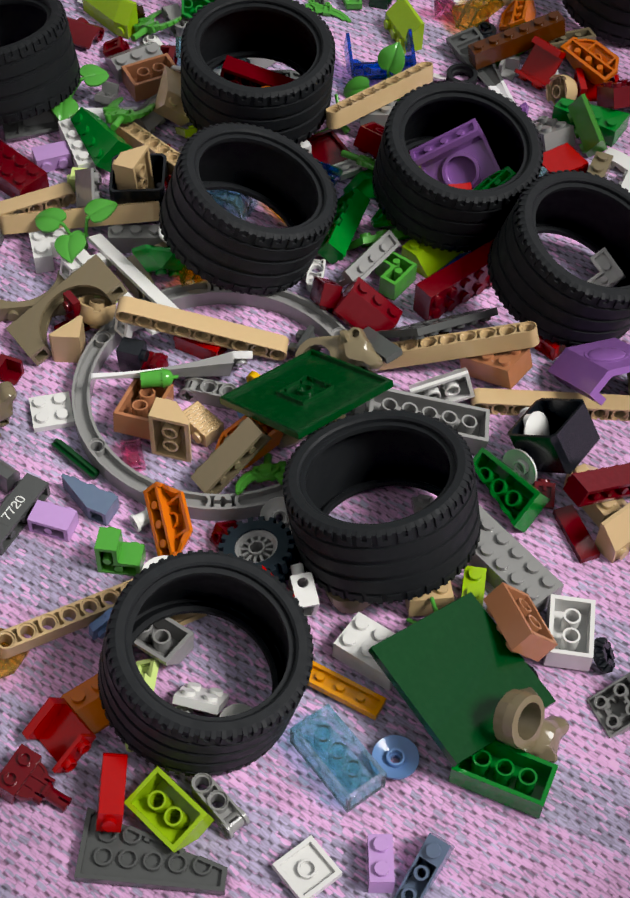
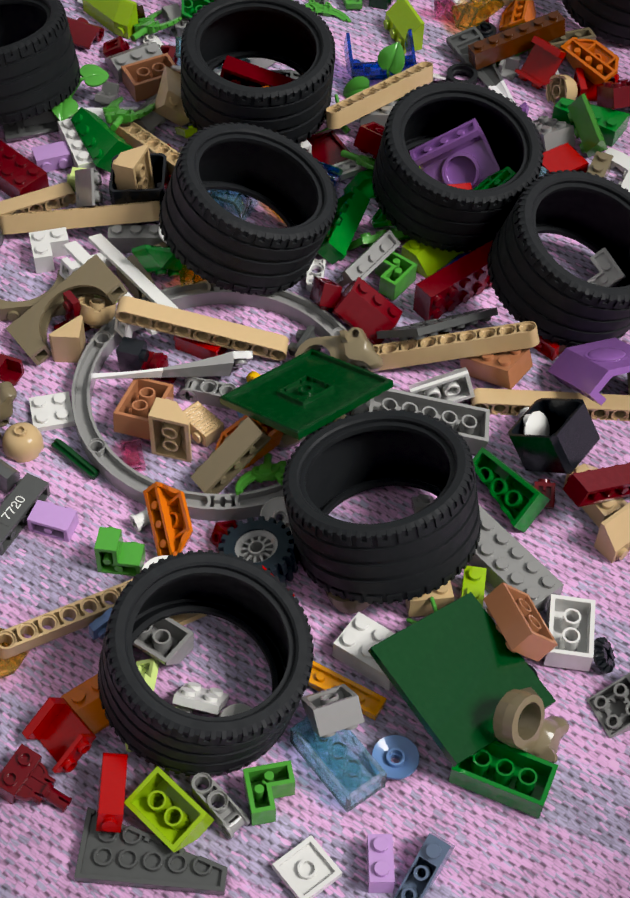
(22, 442): none -> tan cylinder
(72, 244): bright green plant -> none
(94, 502): sand blue slope -> none
(157, 378): bright green piece -> none
(264, 785): none -> bright green brick
(304, 589): white torso -> none
(333, 710): none -> light grey slope
(384, 348): dark grey tile -> none
(521, 464): white dish -> none
(576, 533): dark red tile -> none

